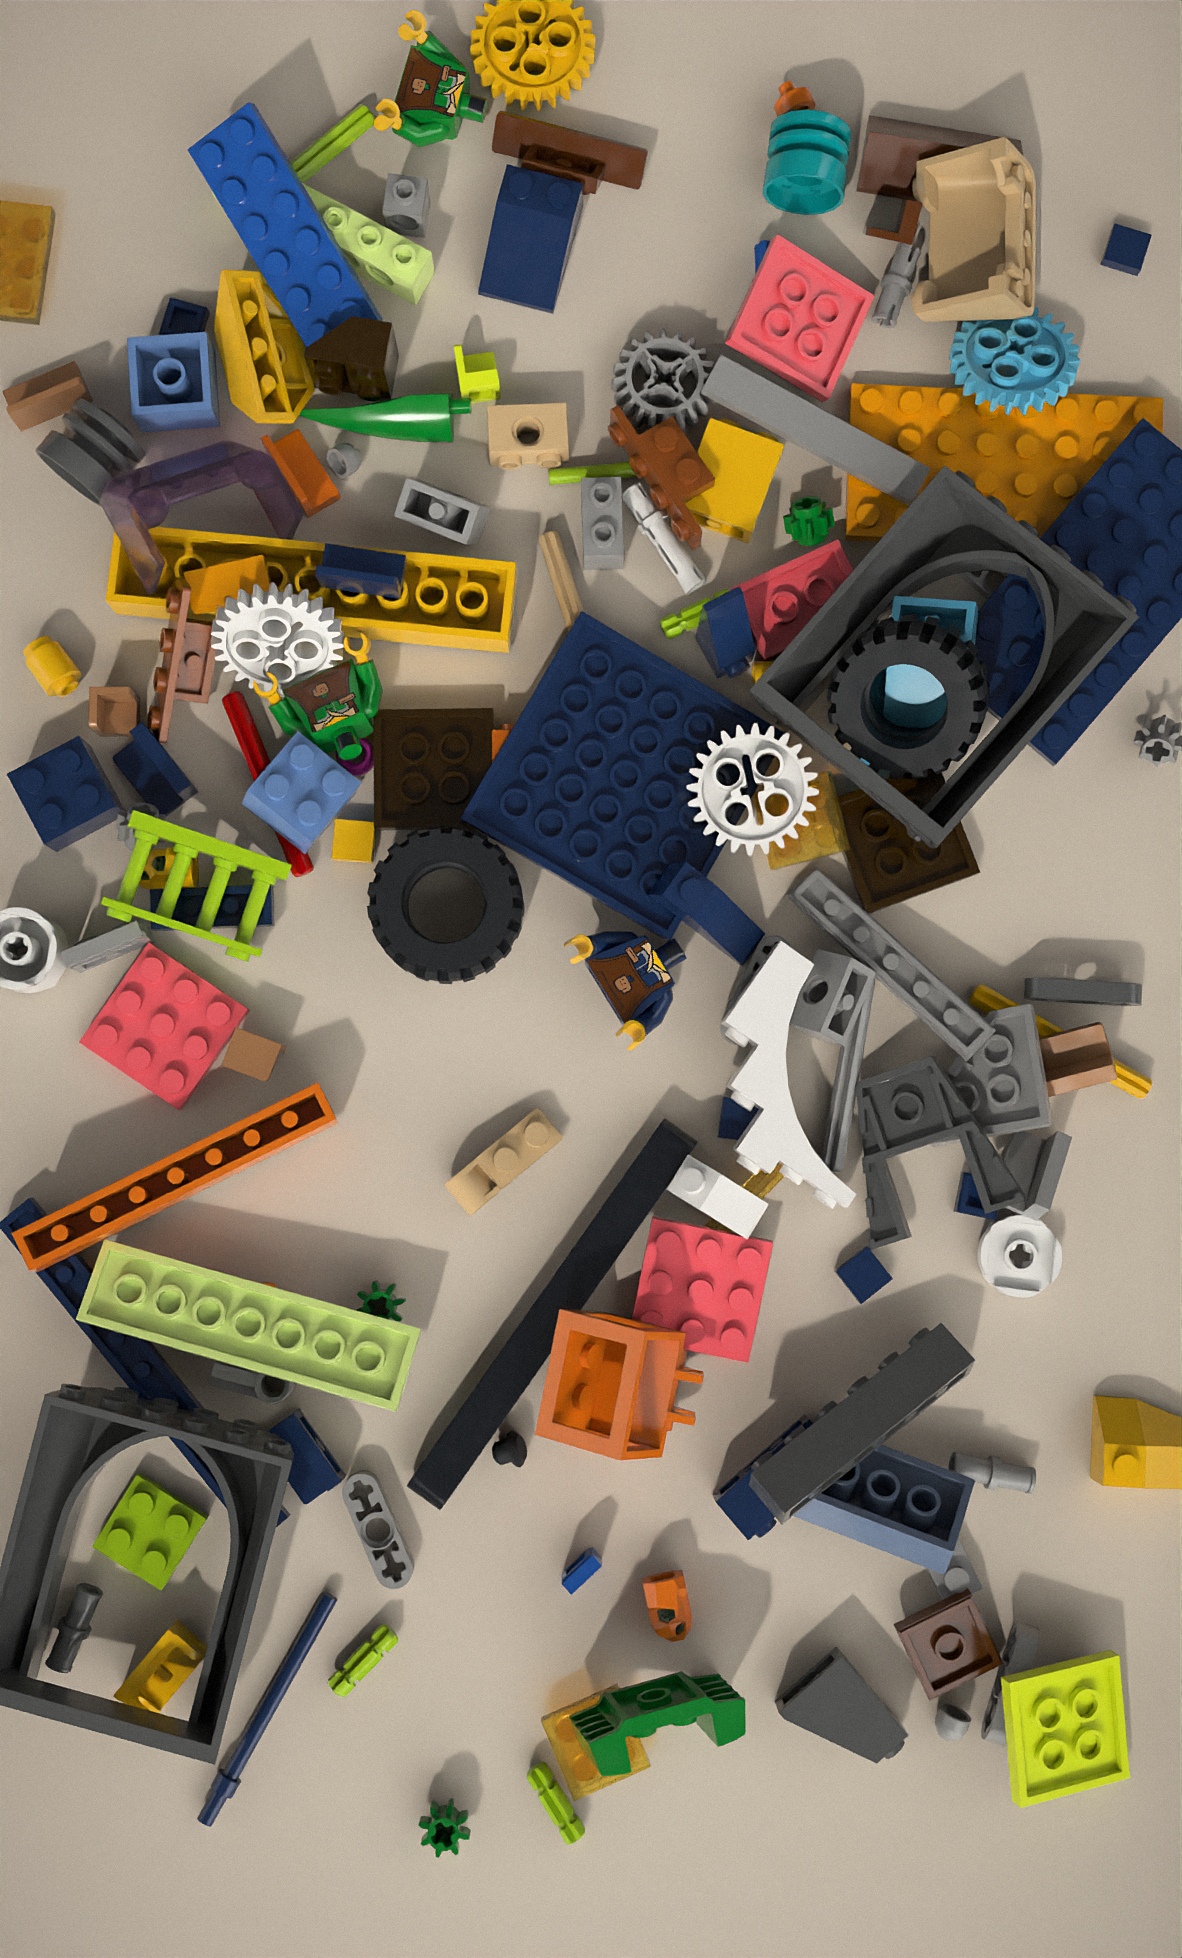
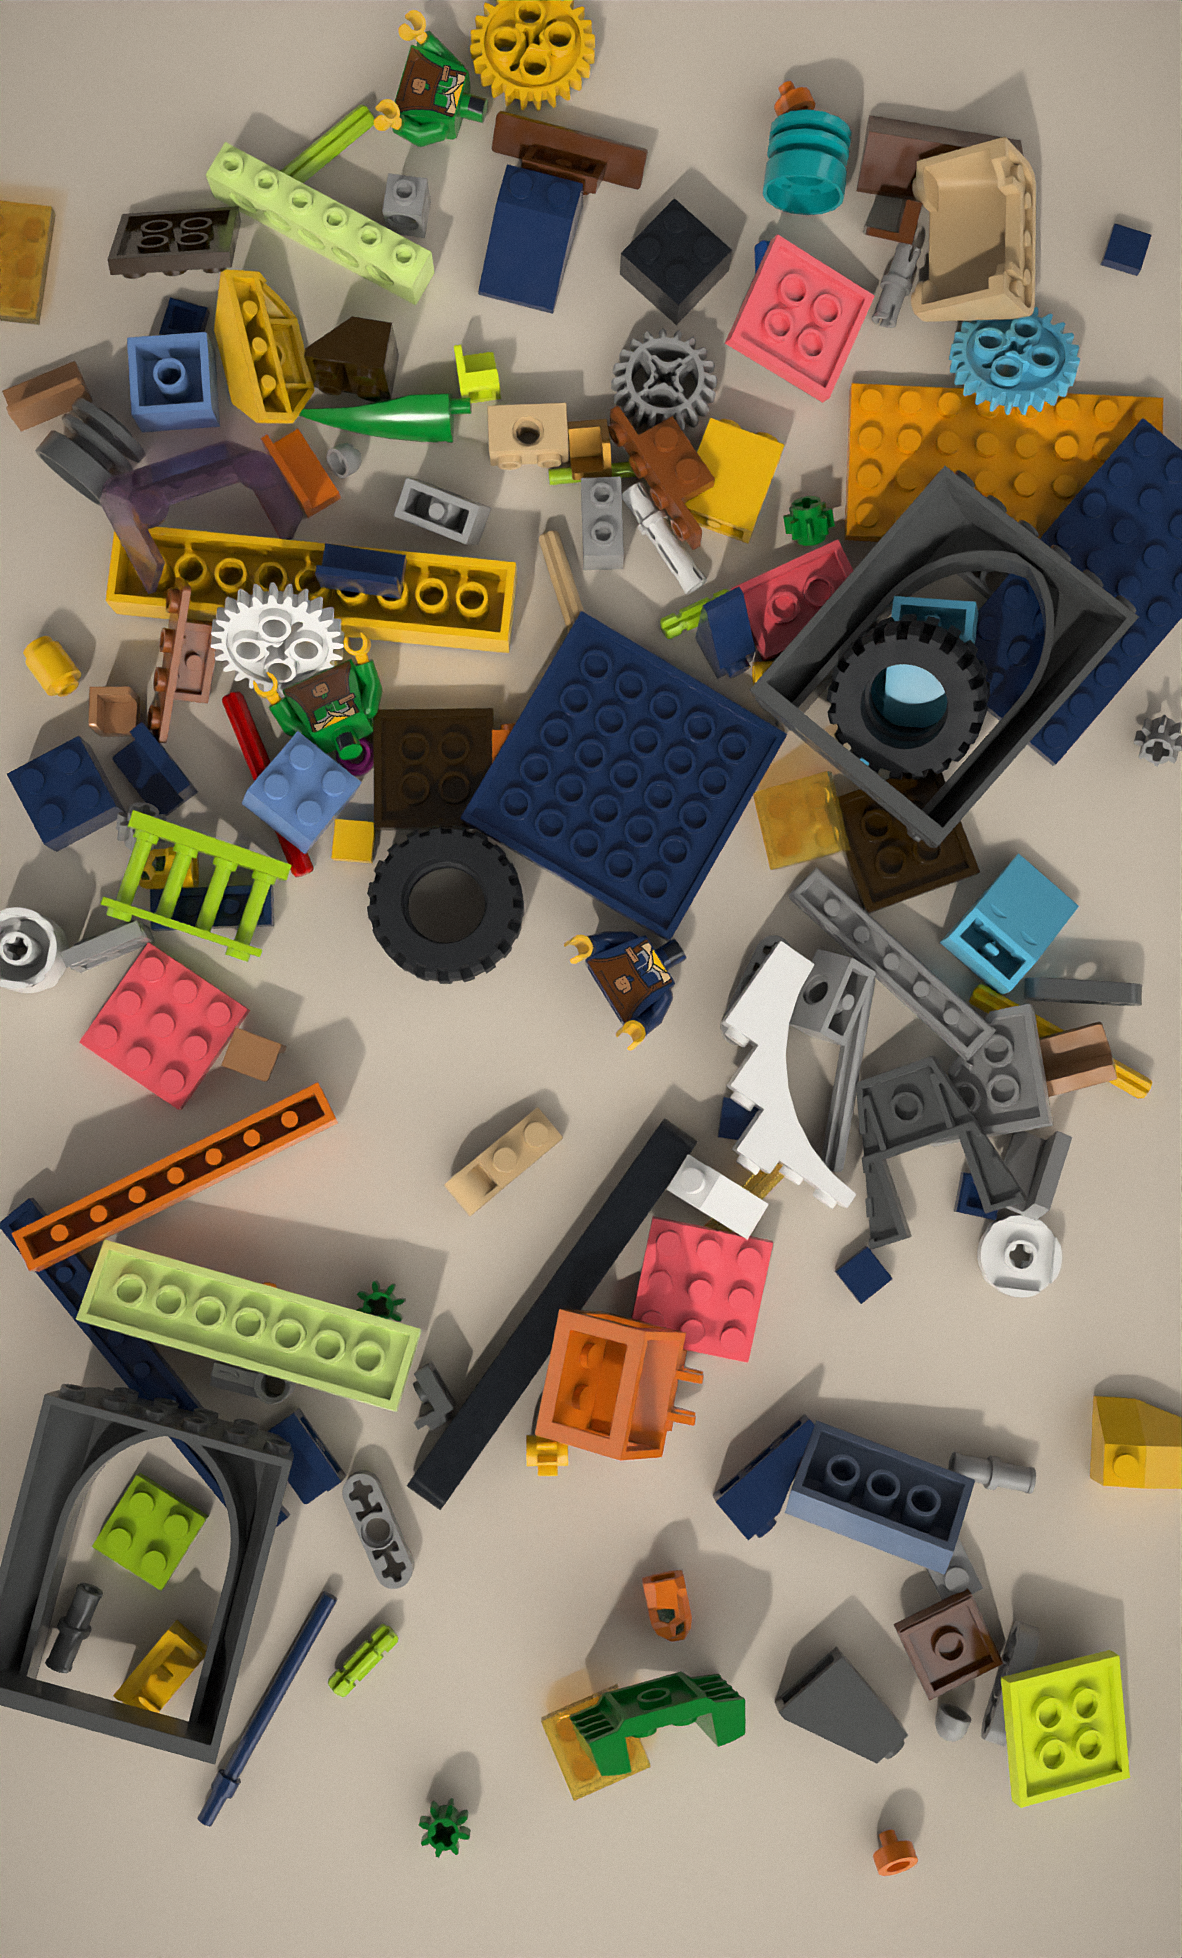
(175, 242): none -> dark brown plate
(215, 583): light orange tile -> none
(280, 225): blue plate -> none
(432, 1389): none -> dark grey bracket
(510, 1450): black piece -> none
(546, 1454): none -> yellow gear
(555, 1803): lime axle -> none
(581, 1570): blue tile -> none
(589, 449): none -> pearl gold panel
(675, 261): none -> black brick
(707, 910): dark blue slope -> none
(789, 781): white gear -> none
(815, 430): light grey tile -> none
(860, 1422): dark grey brick -> none
(894, 1855): none -> orange tile
(1010, 925): none -> medium azure slope

